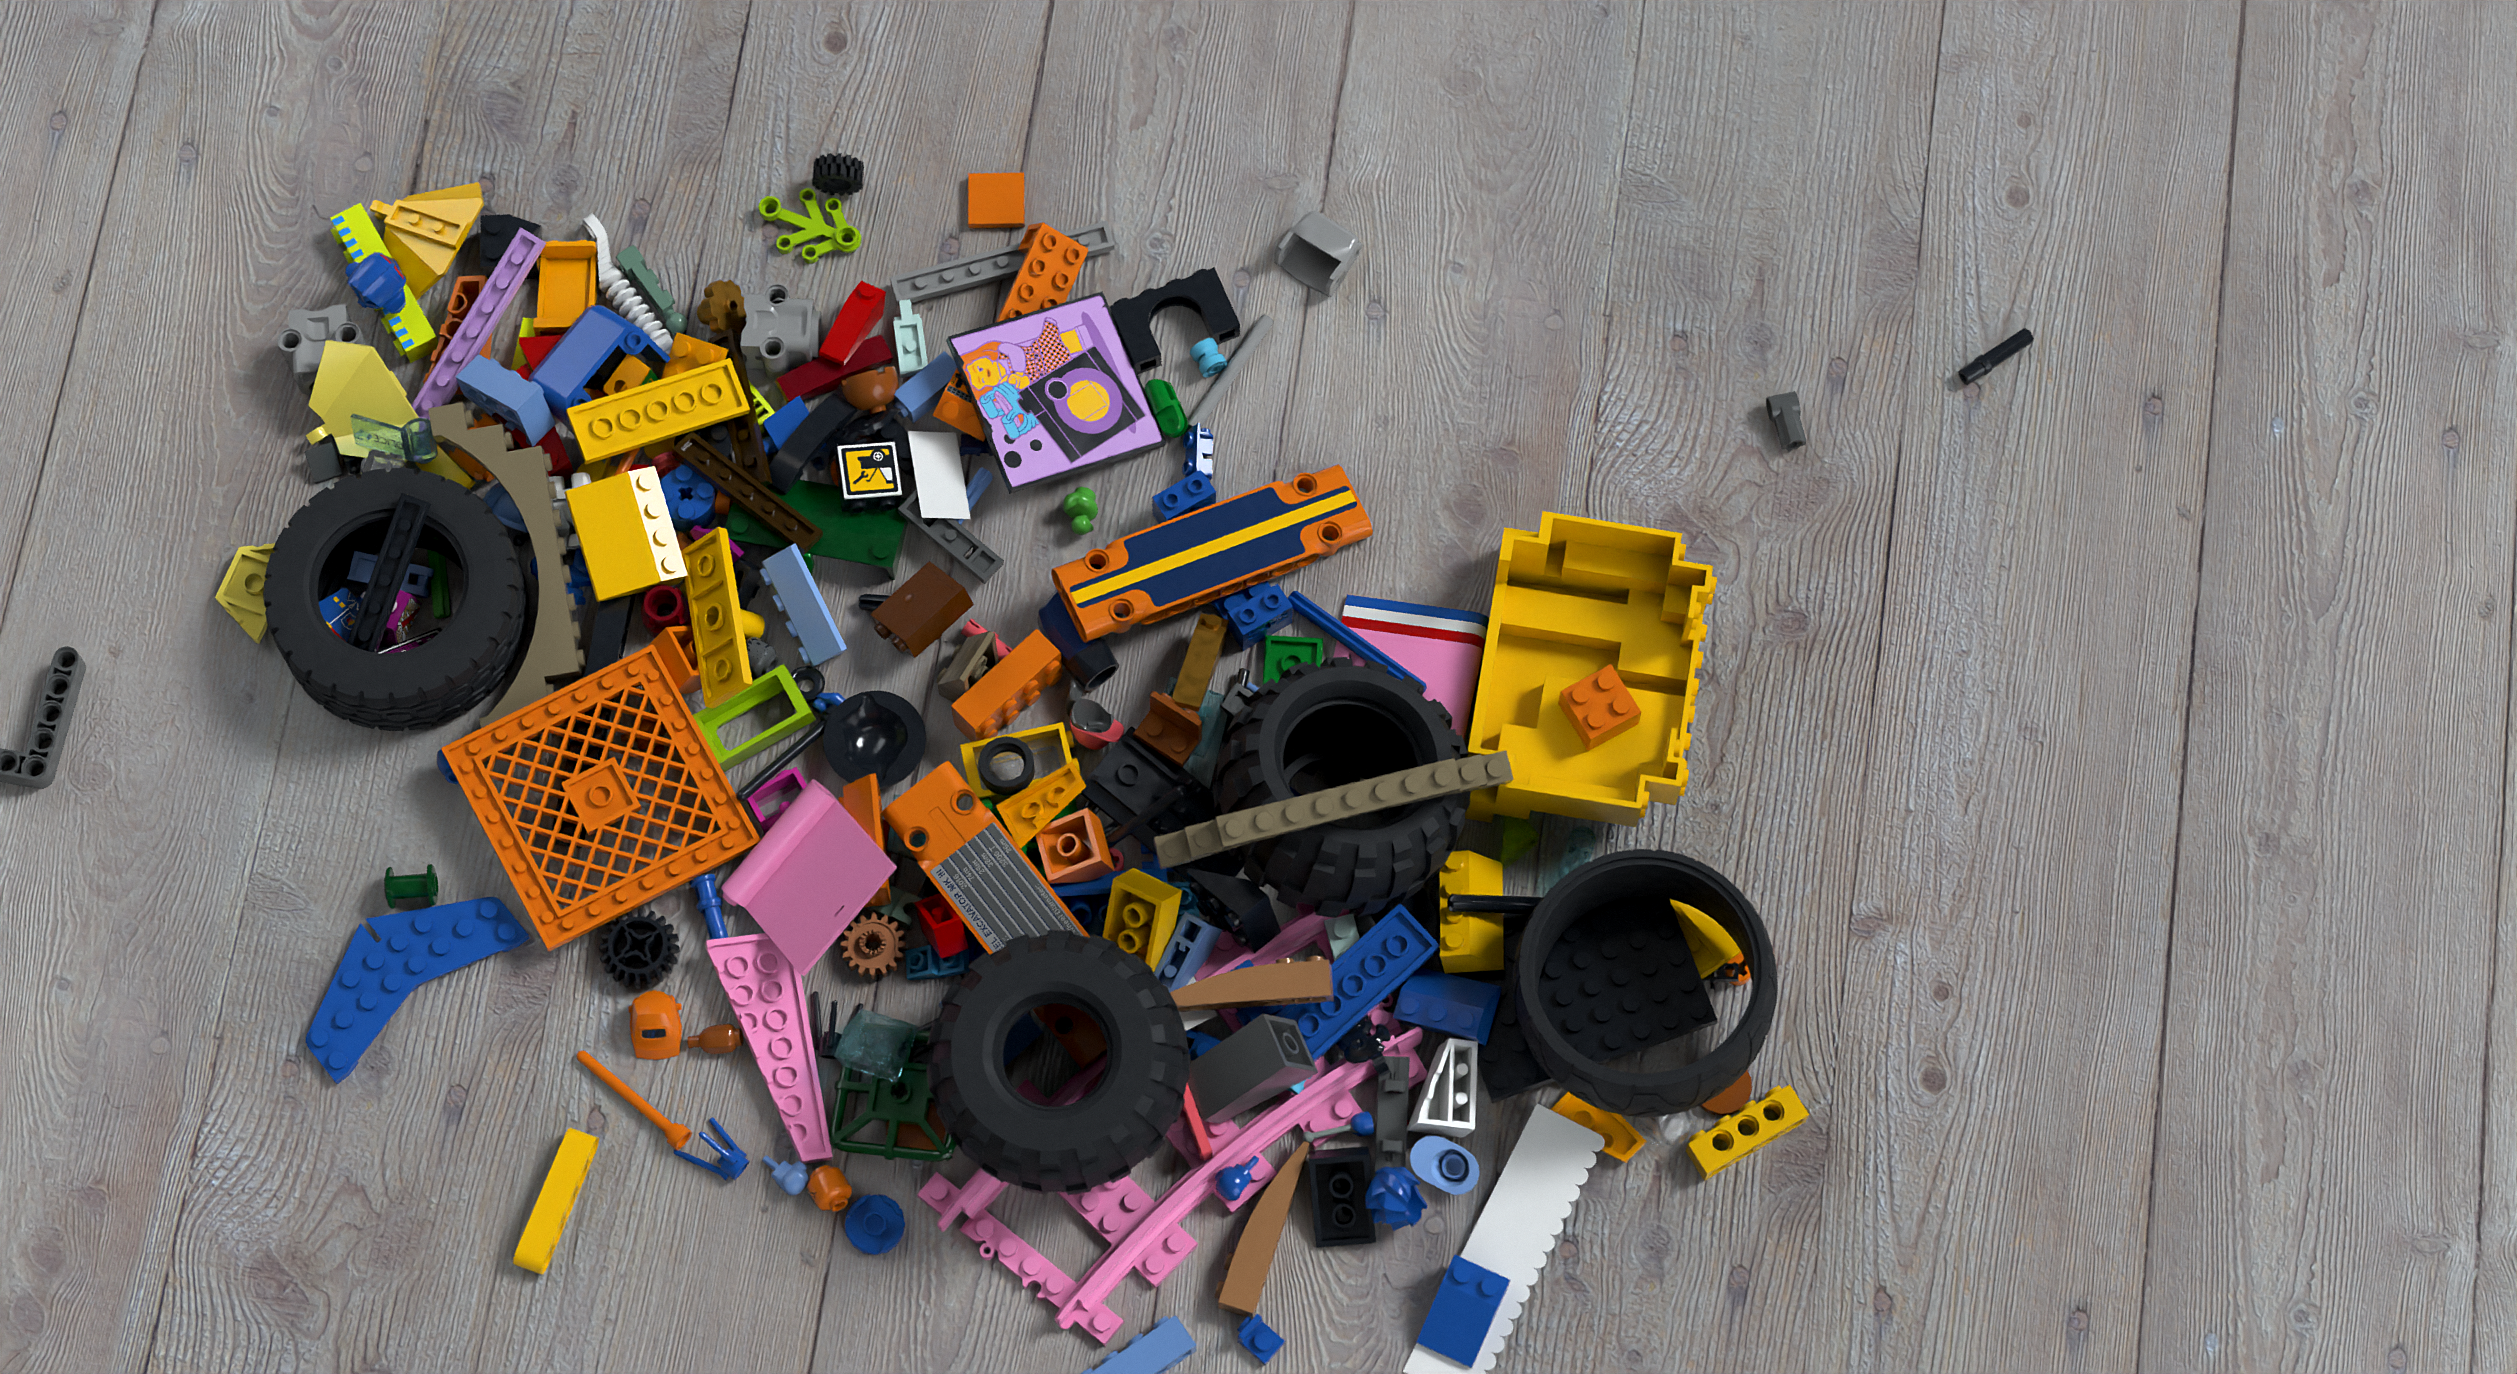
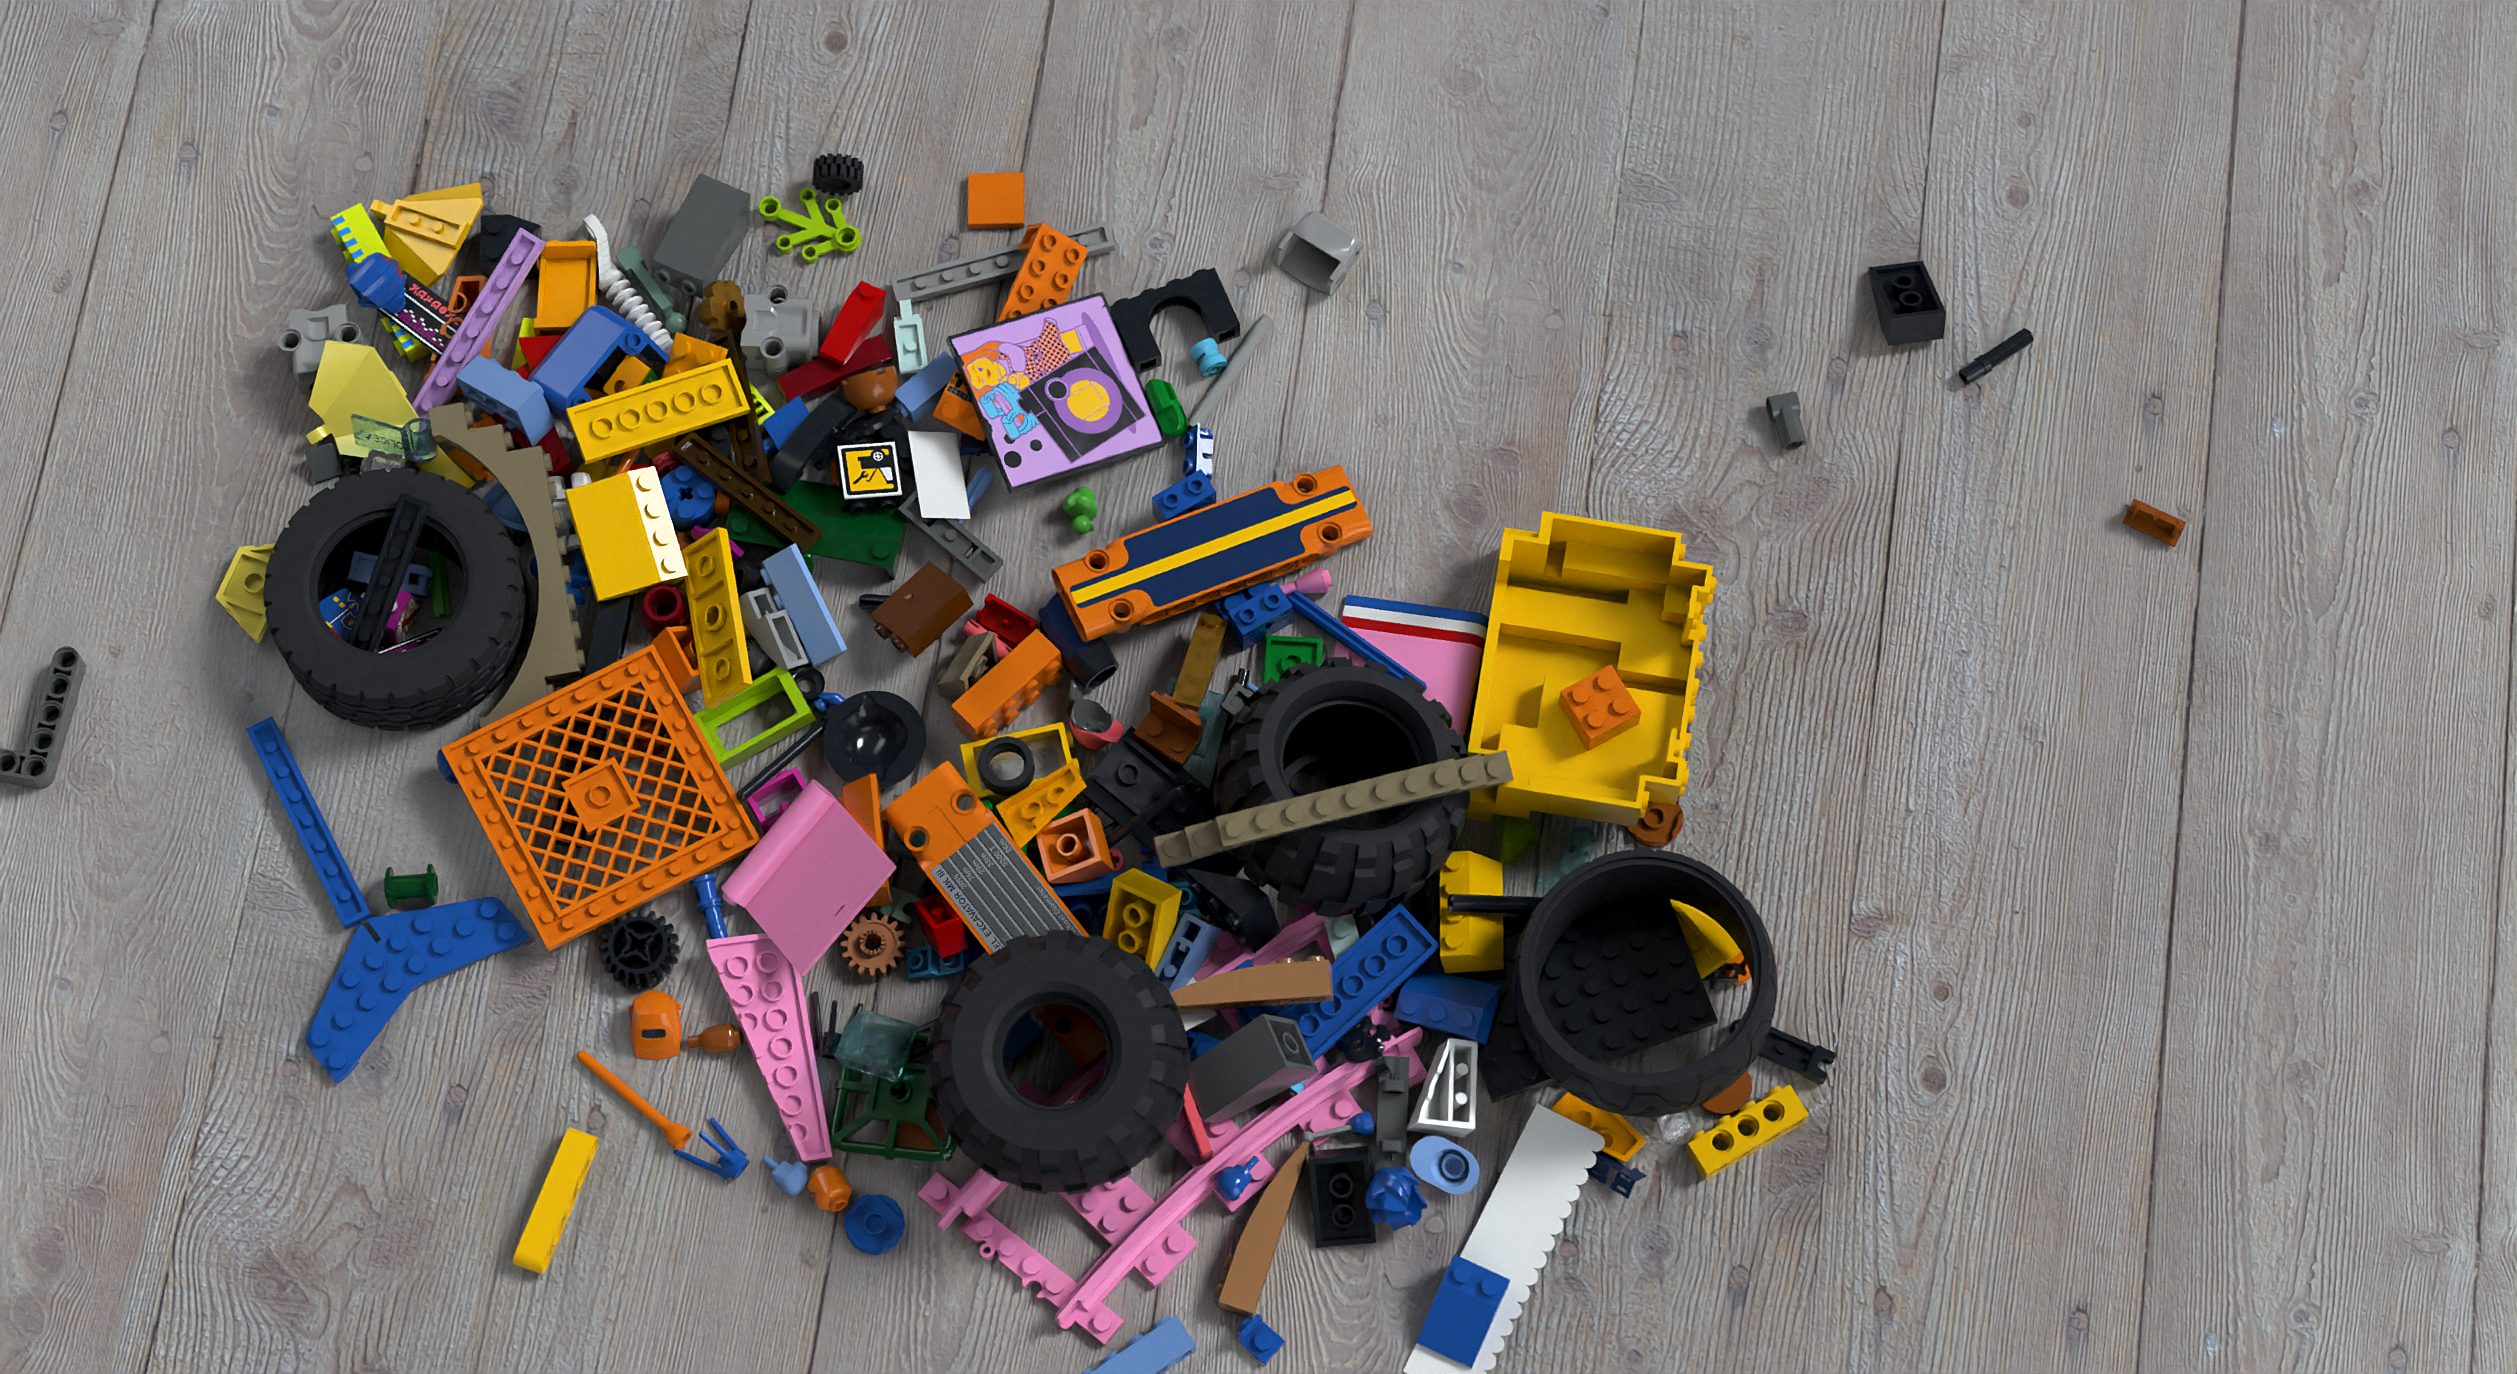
(309, 823): none -> blue plate
(424, 316): none -> black sticker
(702, 236): none -> dark grey slope
(772, 629): none -> light grey slope
(1005, 621): none -> red hinge
(1313, 582): none -> bright pink cone
(1634, 1174): none -> dark blue piece
(1659, 826): none -> dark orange tile
(1794, 1053): none -> black plate
(1907, 303): none -> black slope
(2154, 522): none -> dark orange hinge

